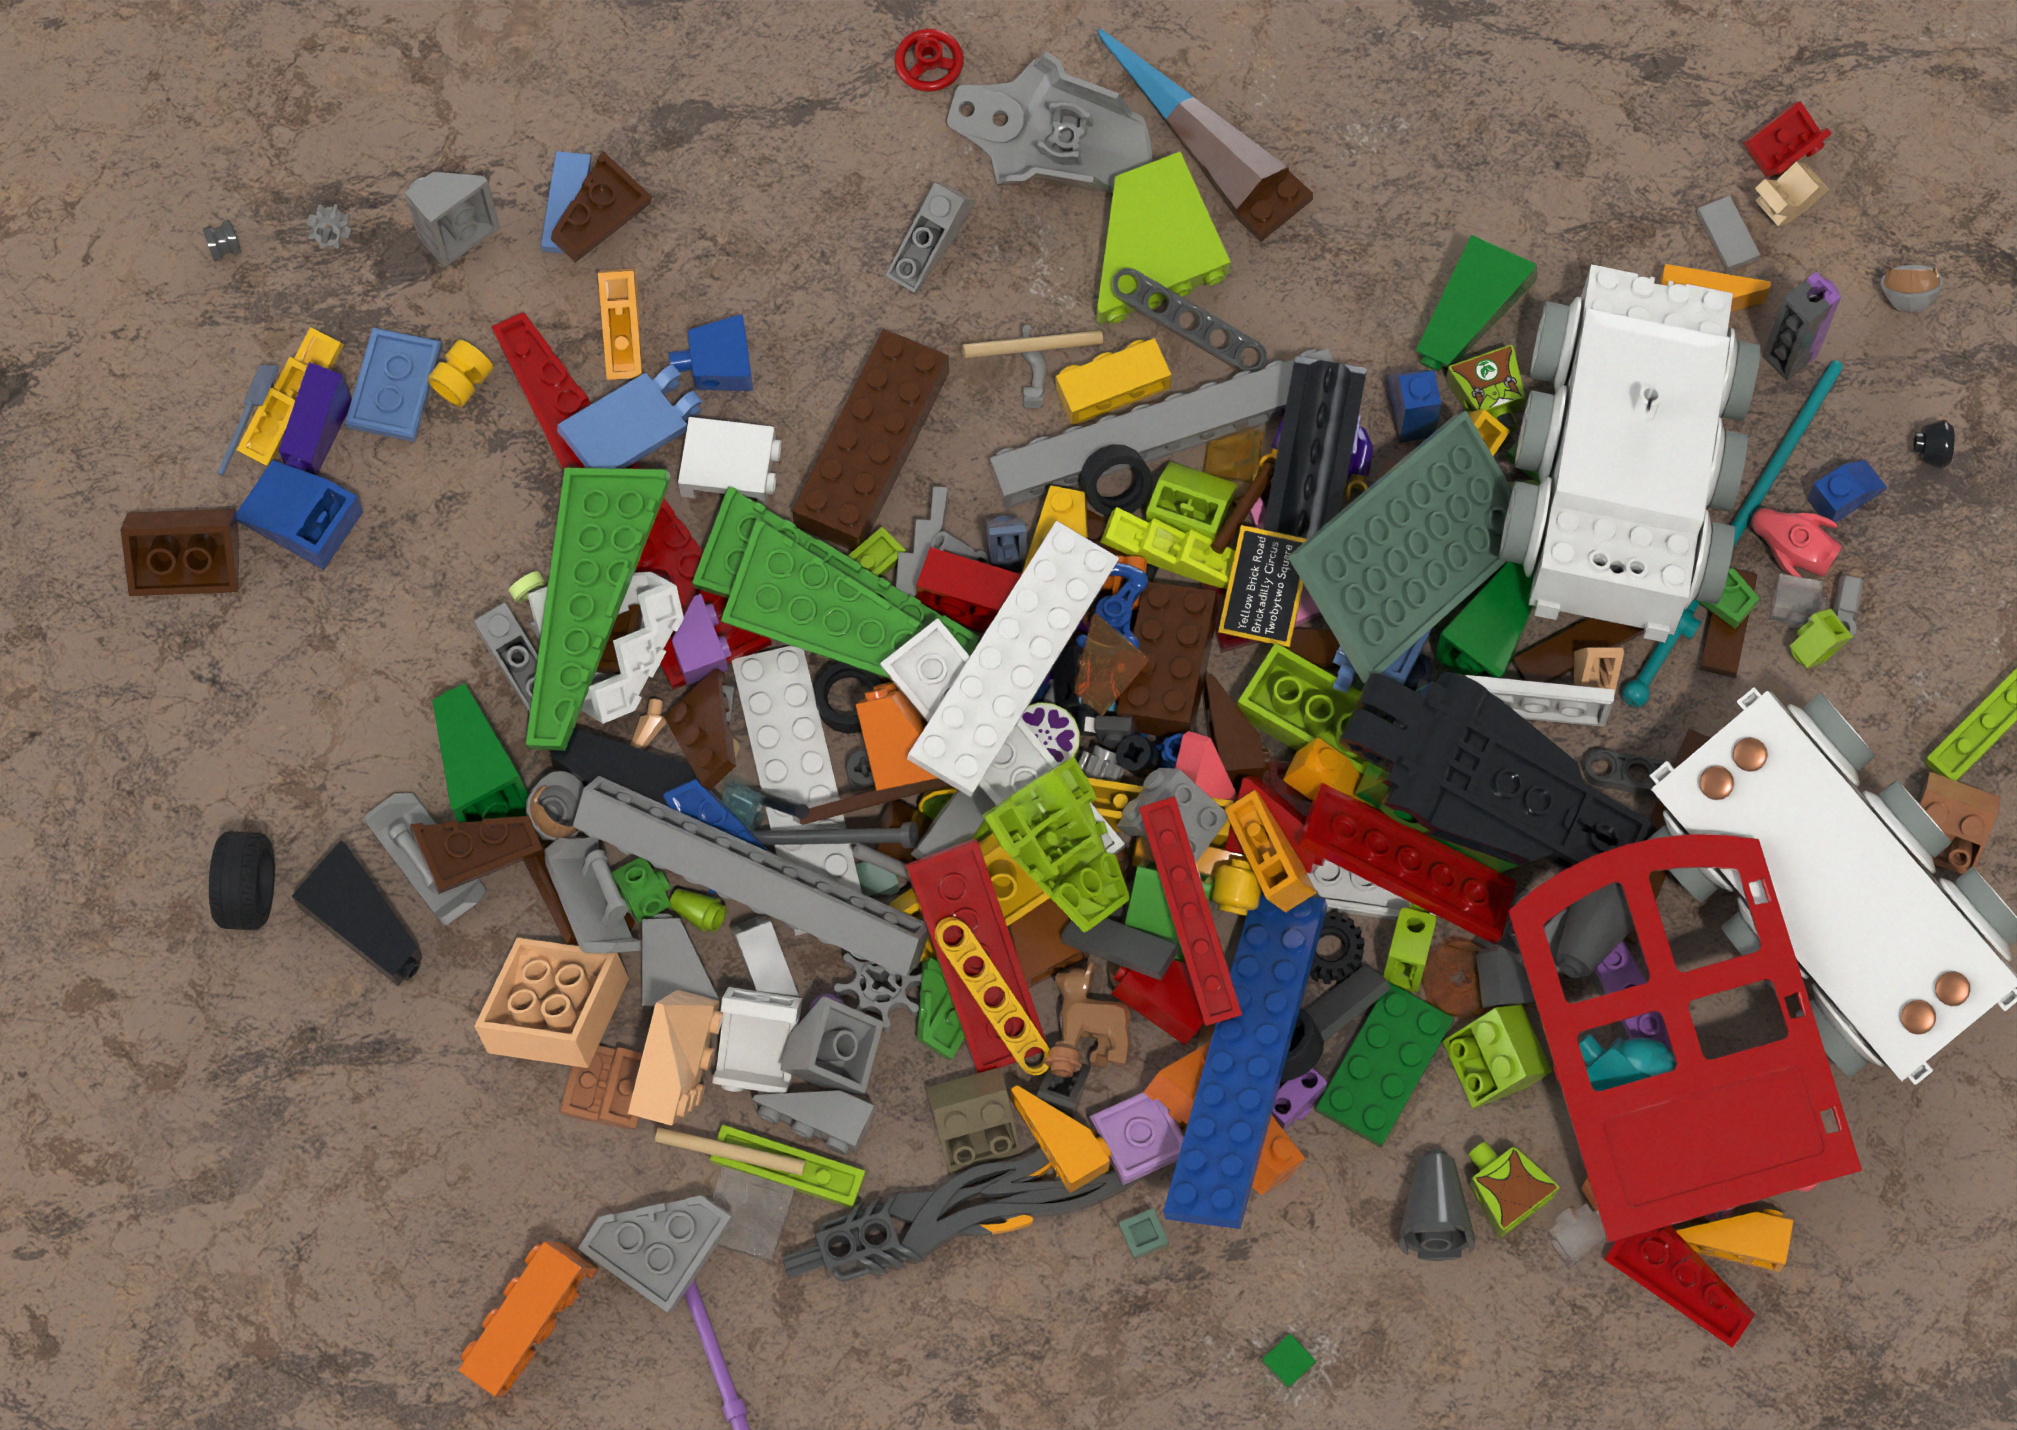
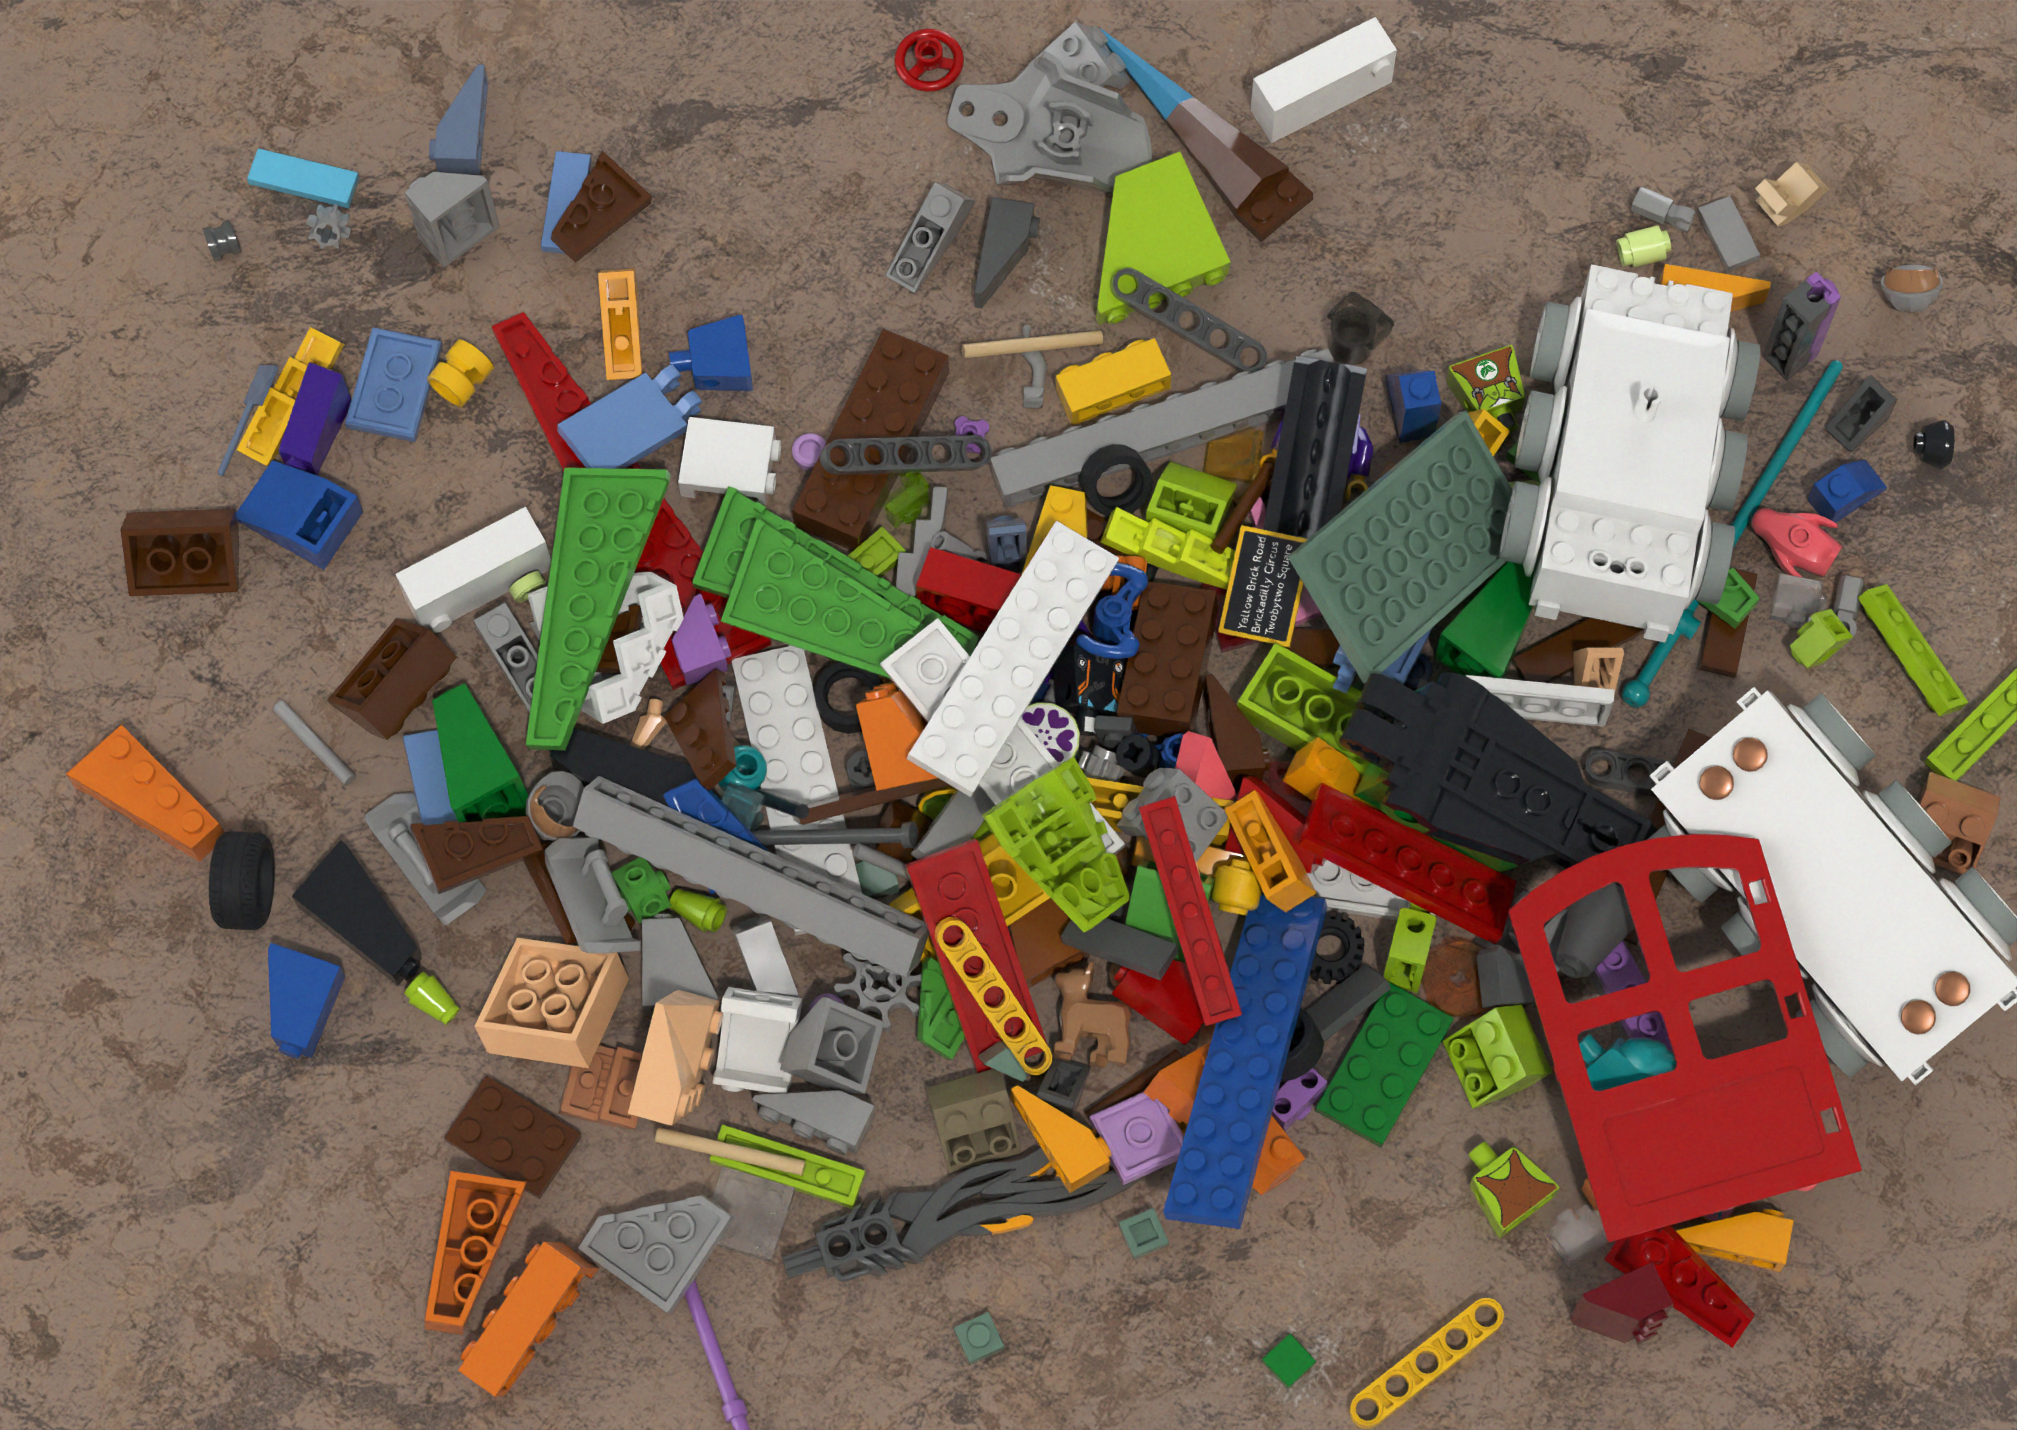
(140, 788): none -> orange wedge
(300, 999): none -> blue slope
(303, 178): none -> medium azure tile
(314, 743): none -> light grey bar
(393, 678): none -> reddish brown slope
(428, 777): none -> medium blue tile
(431, 998): none -> lime cone
(461, 129): none -> sand blue slope
(470, 1237): none -> orange wedge
(473, 570): none -> white brick
(512, 1137): none -> reddish brown plate
(749, 768): none -> teal head
(807, 450): none -> lavender tile
(890, 460): none -> dark grey beam
(908, 504): none -> clear neon green bracket
(965, 426): none -> medium lavender plate
(979, 1338): none -> sand green plate
(1002, 1059): none -> sand green slope
(1005, 243): none -> dark grey slope
(1063, 1061): nougat plate -> none
(1087, 56): none -> light grey bracket
(1106, 666): clear orange wing -> none
(1135, 1085): none -> reddish brown bar
(1323, 80): none -> white brick
(1354, 329): none -> clear smoke piece
(1415, 1378): none -> yellow beam
(1436, 1211): dark grey cone -> none
(1475, 298): green slope -> none
(1626, 1306): none -> dark red slope
(1643, 246): none -> yellowish green brick
(1662, 209): none -> light grey bar
(1786, 140): red bracket -> none
(1862, 414): none -> dark grey slope
(1912, 650): none -> lime plate

